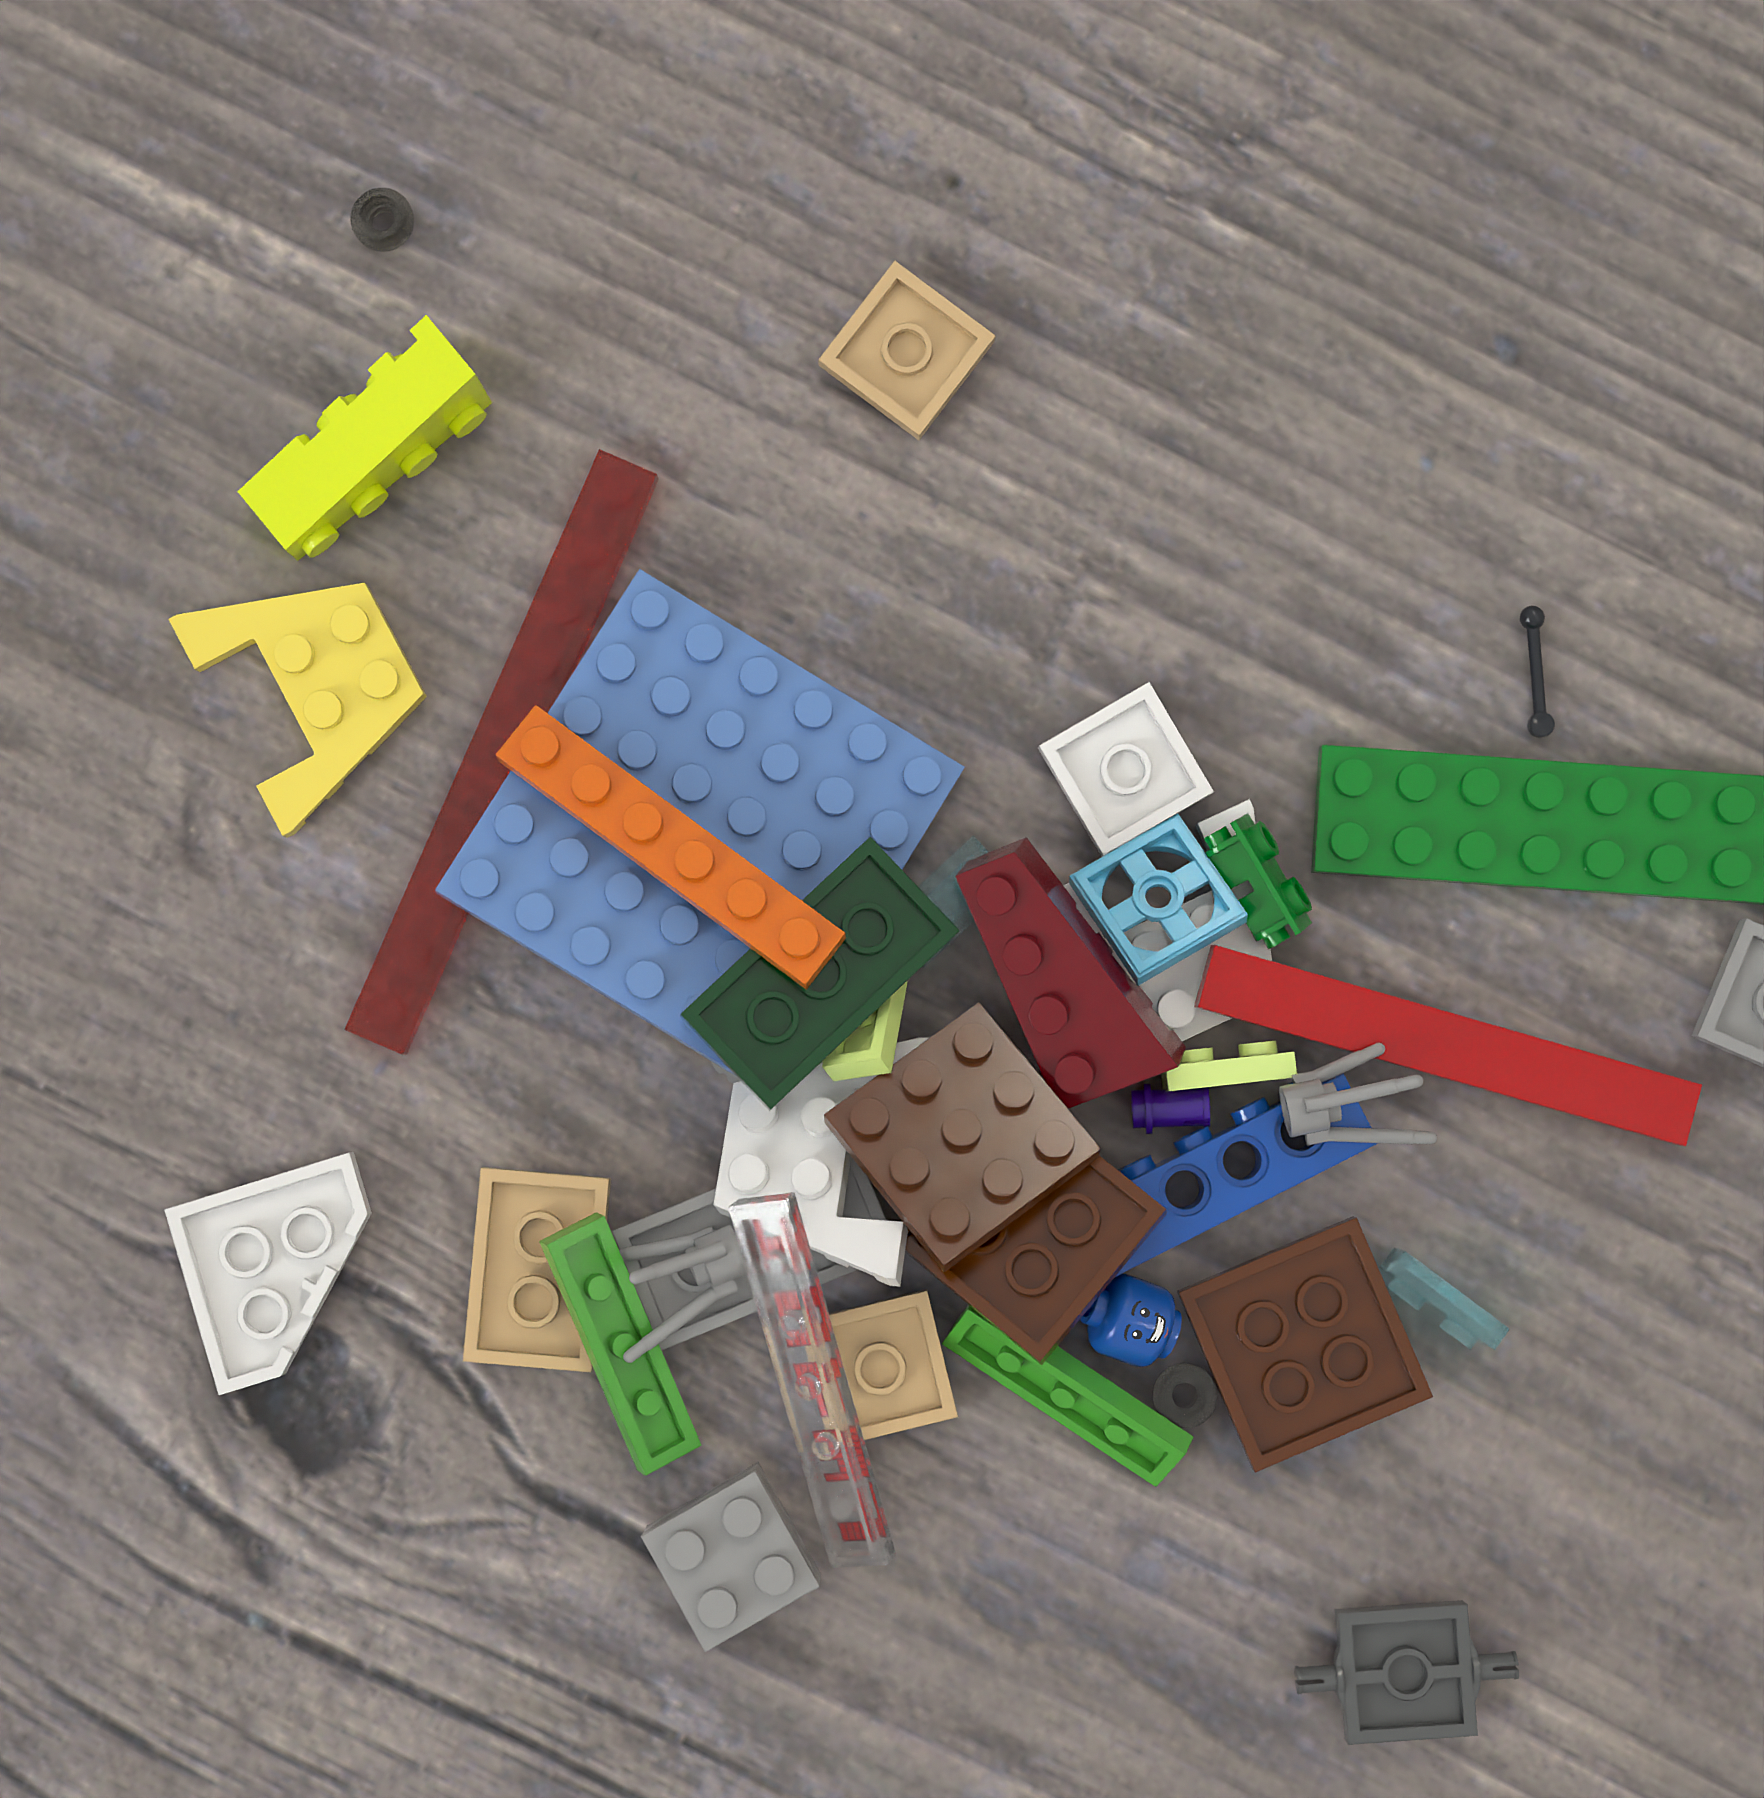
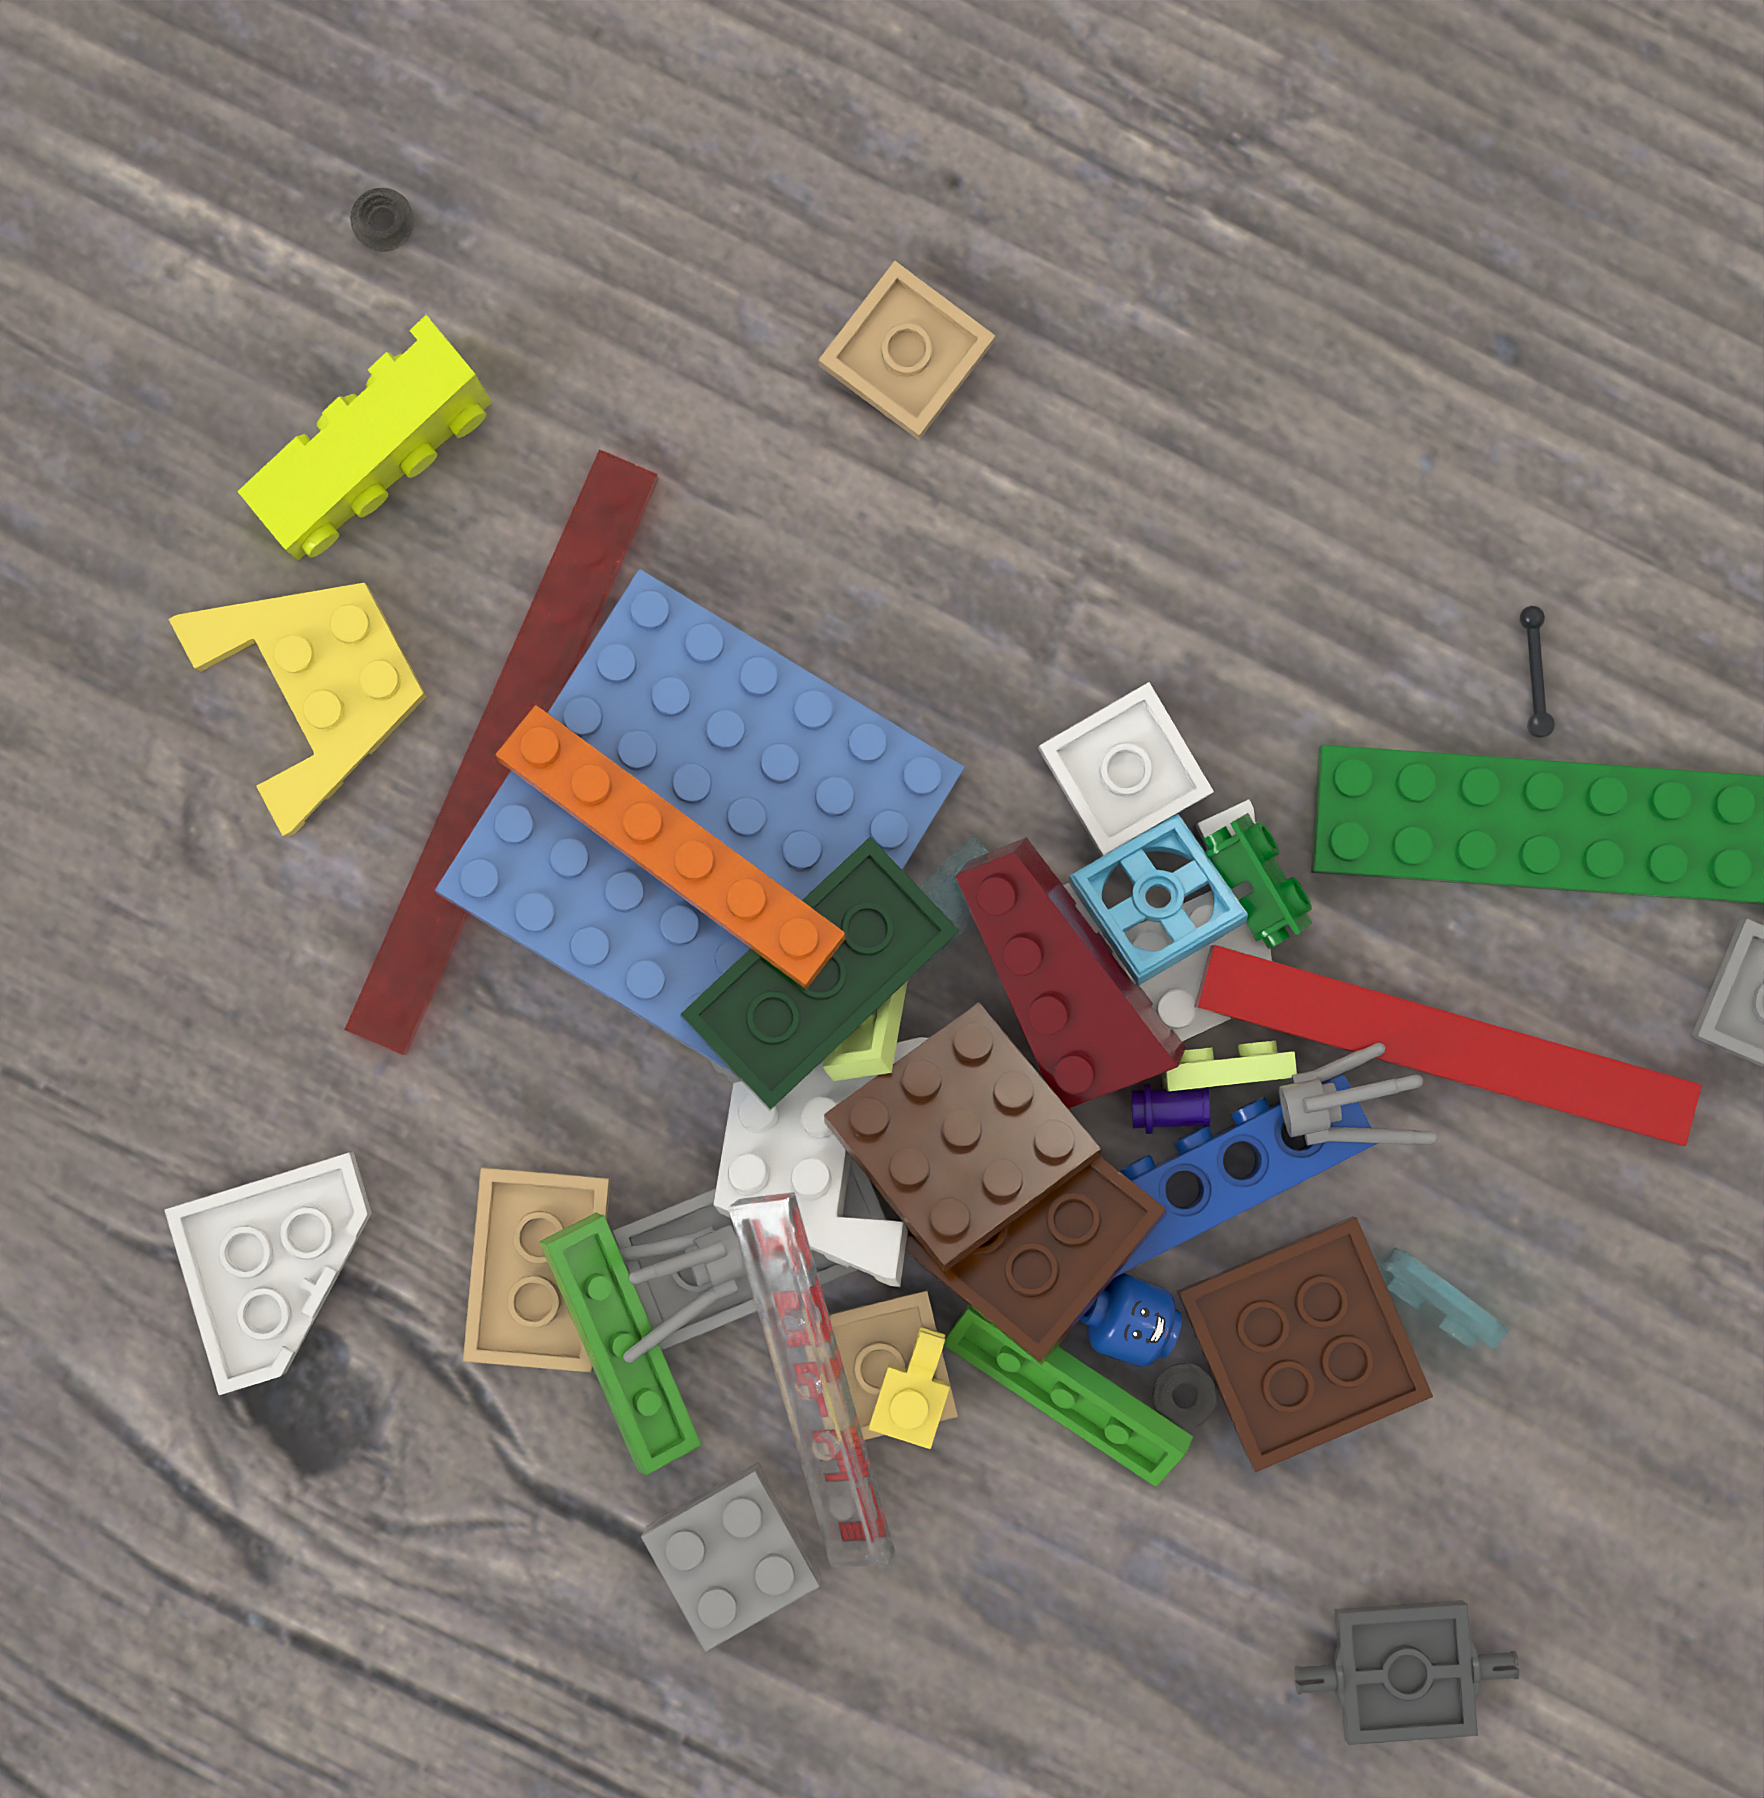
(910, 1397): none -> light yellow plate

